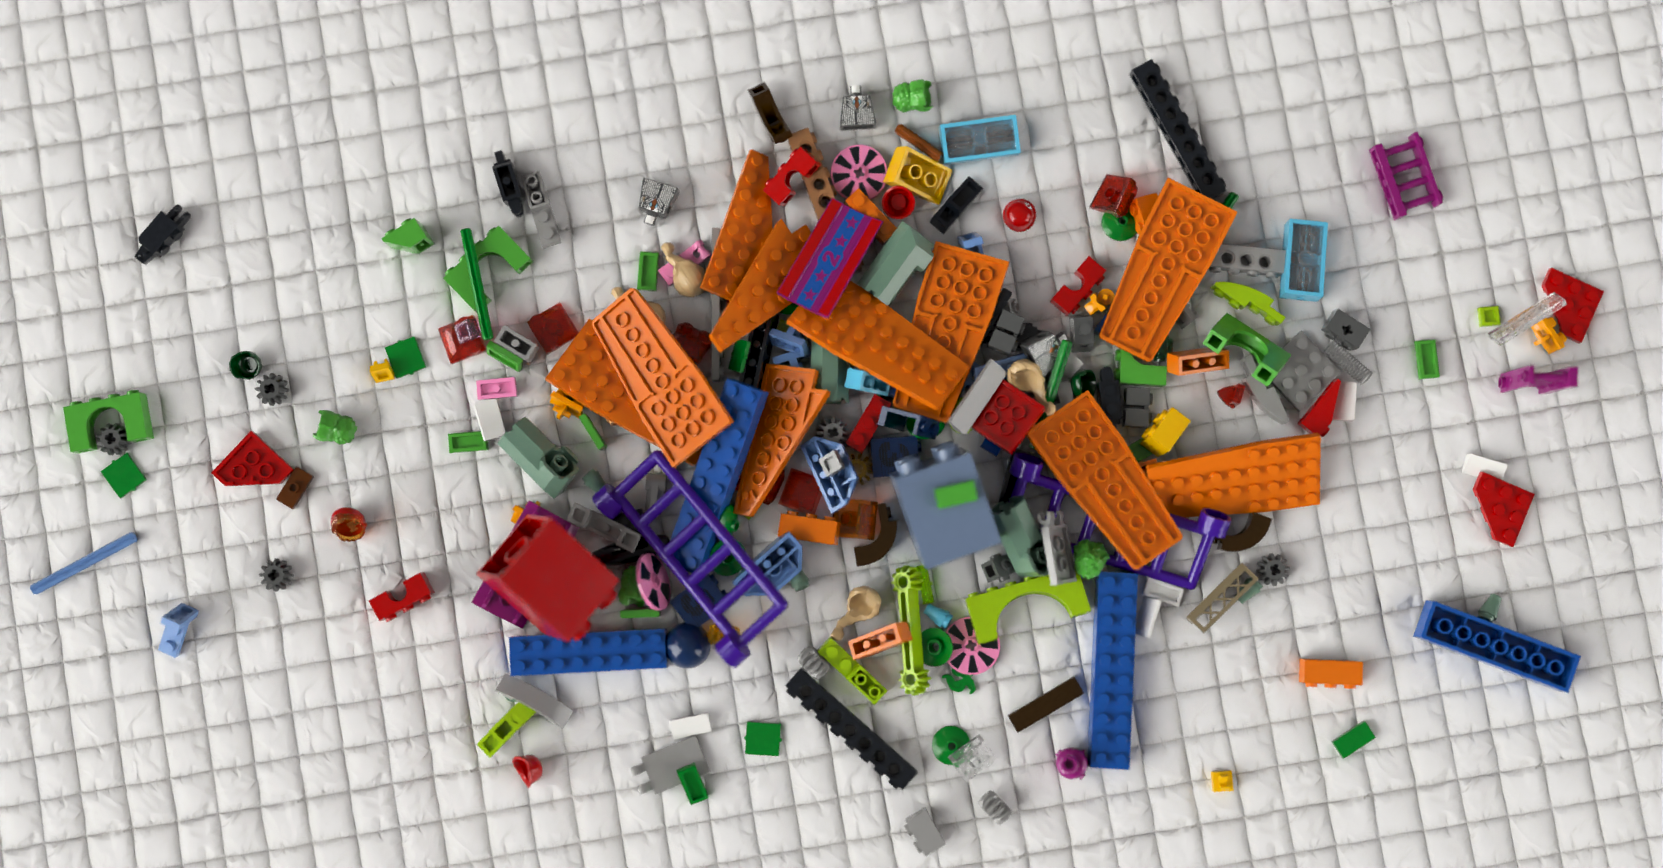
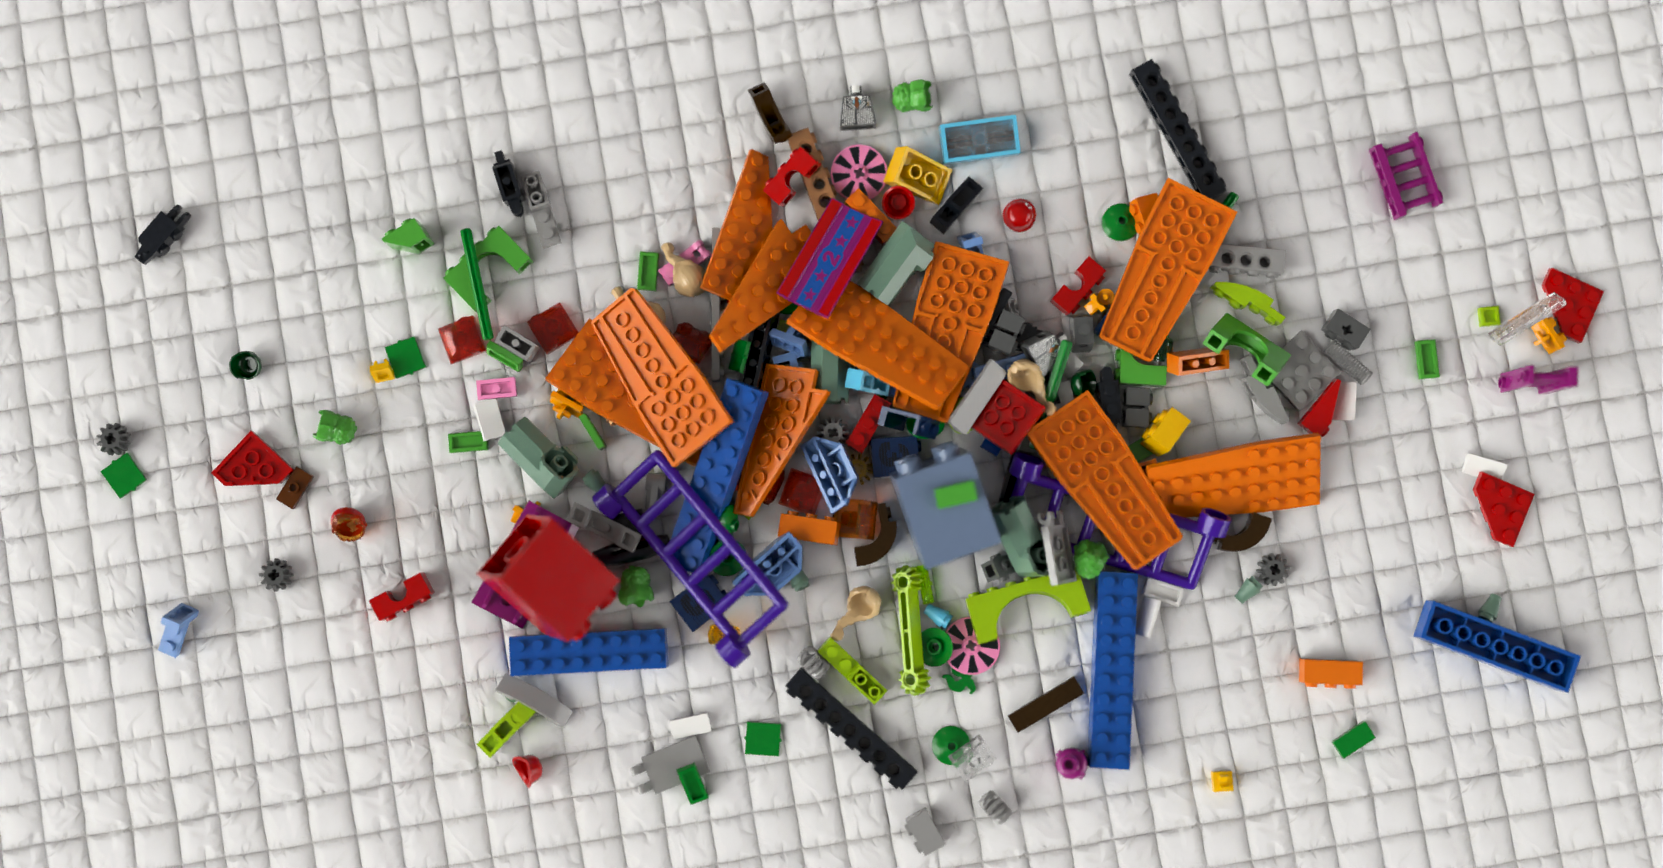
(82, 416): bright green arch -> none
(83, 563): medium blue axle -> none
(269, 396): dark grey gear -> none
(467, 330): slope -> none
(639, 613): bright green tile -> none
(653, 581): bright pink piece -> none
(656, 200): torso -> none
(687, 645): dark blue piece -> none
(832, 463): light grey tile -> none
(880, 640): orange brick -> none
(919, 142): dark orange axle -> none
(1115, 195): clear red slope -> none
(1186, 317): light grey tile -> none
(1217, 593): dark tan fence -> none
(1231, 395): clear red tile -> none
(1304, 260): brick -> none

